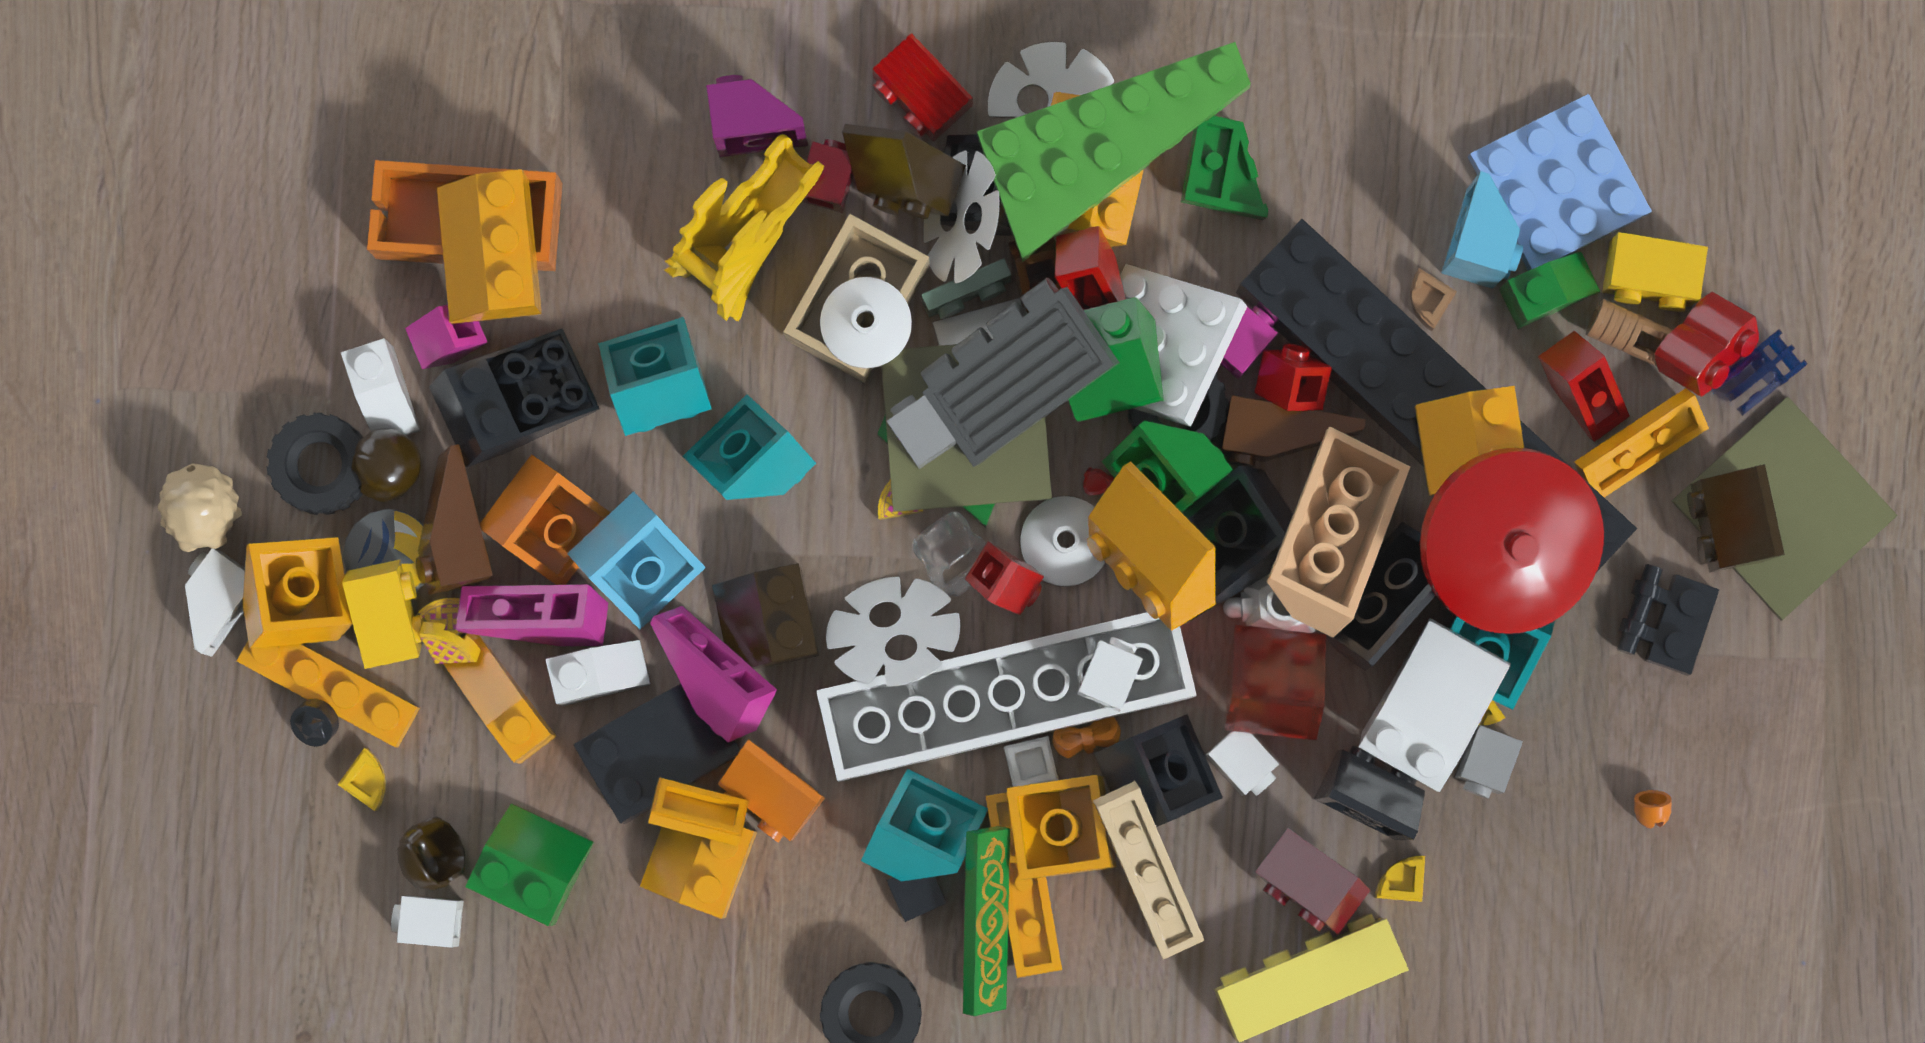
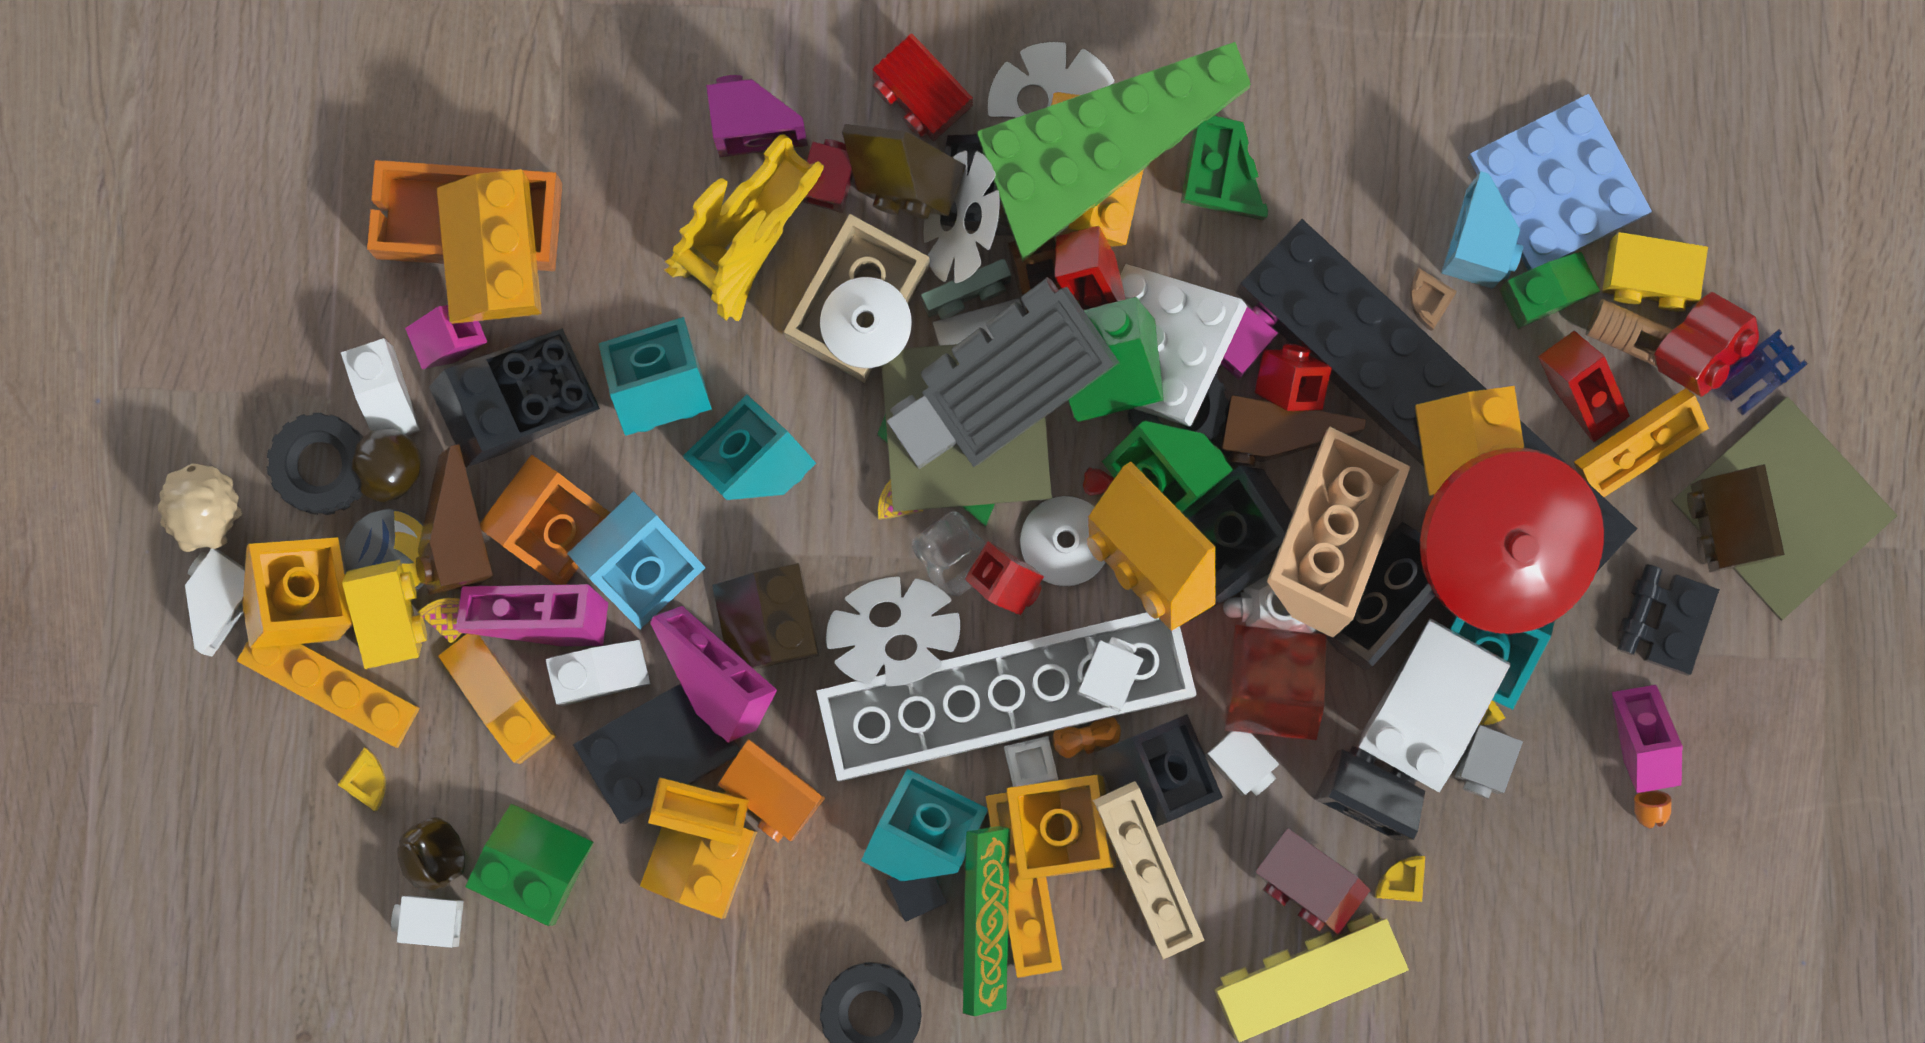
(314, 722): black tile -> none
(446, 646): yellow tile -> none
(1648, 739): none -> dark pink slope

